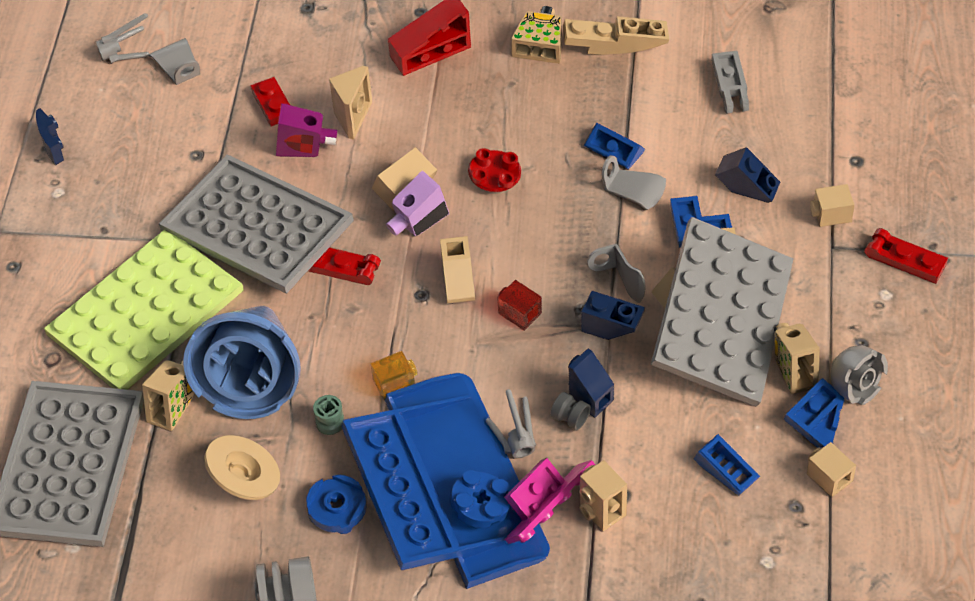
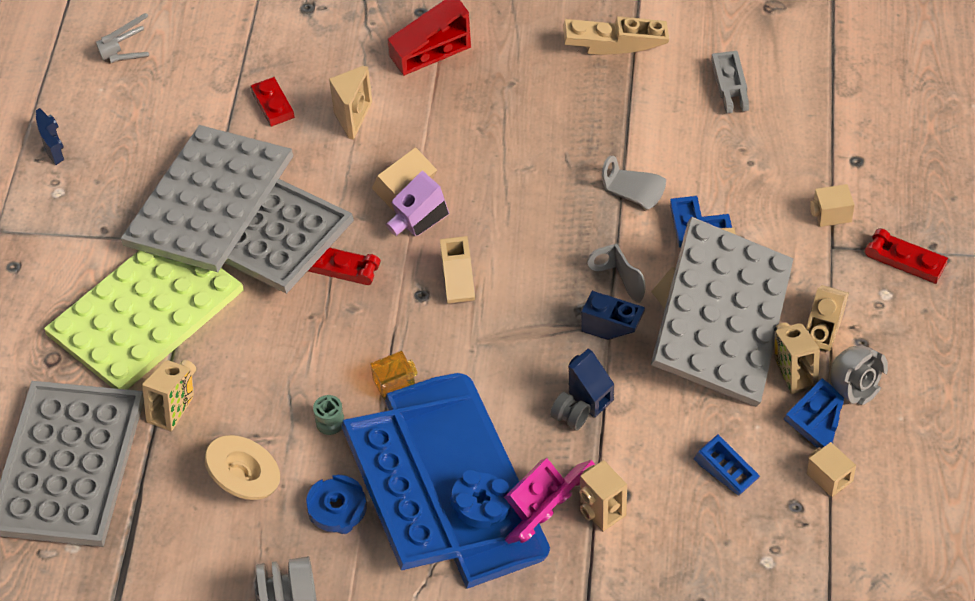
(177, 61): light grey piece -> none
(207, 198): none -> light grey plate
(243, 363): medium blue cone -> none
(301, 132): magenta torso -> none
(494, 170): red dish -> none
(519, 304): clear red brick -> none
(520, 442): light grey plant -> none
(539, 36): tan torso -> none
(611, 143): blue slope -> none
(747, 176): dark blue slope -> none
(826, 315): none -> tan slope

